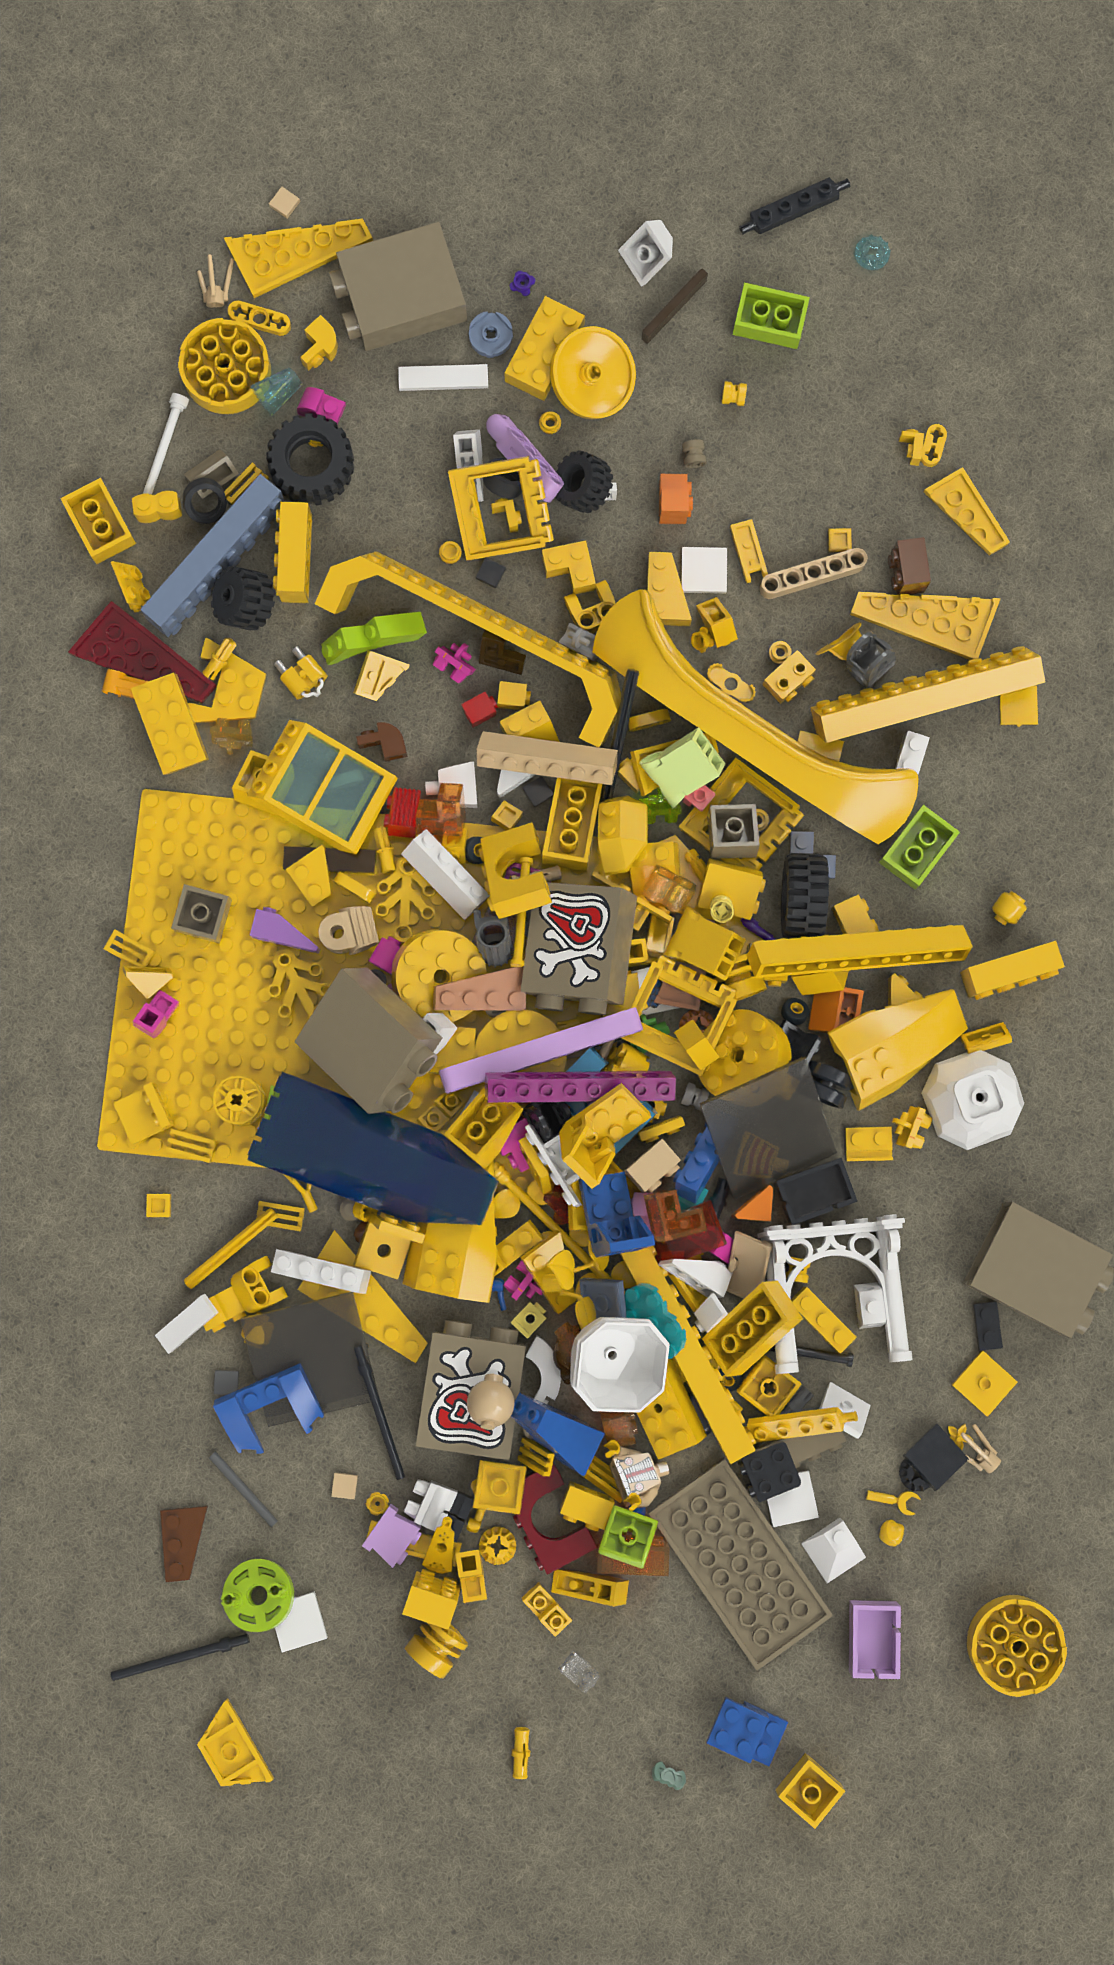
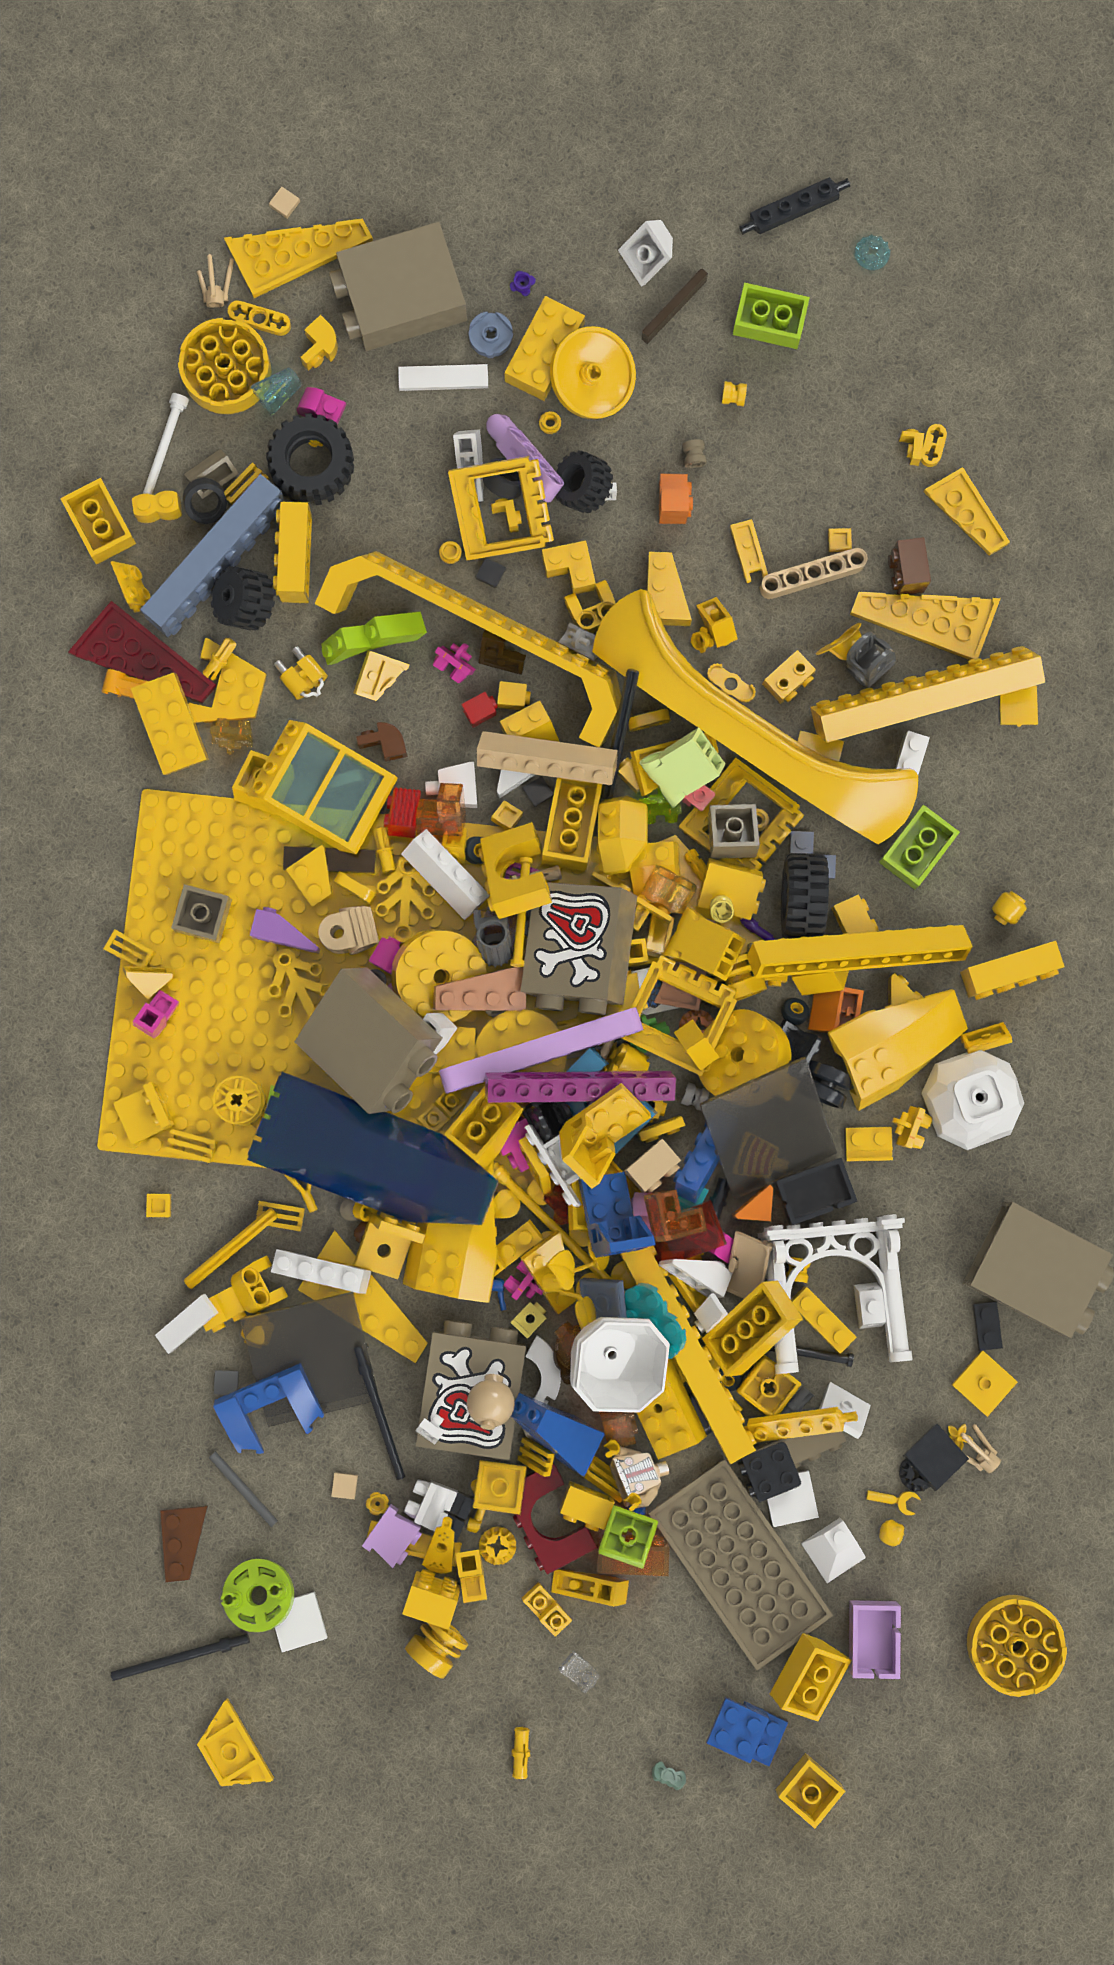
(430, 1429): none -> white tile
(704, 570): white tile -> none
(779, 645): yellow plate -> none
(809, 1677): none -> yellow slope

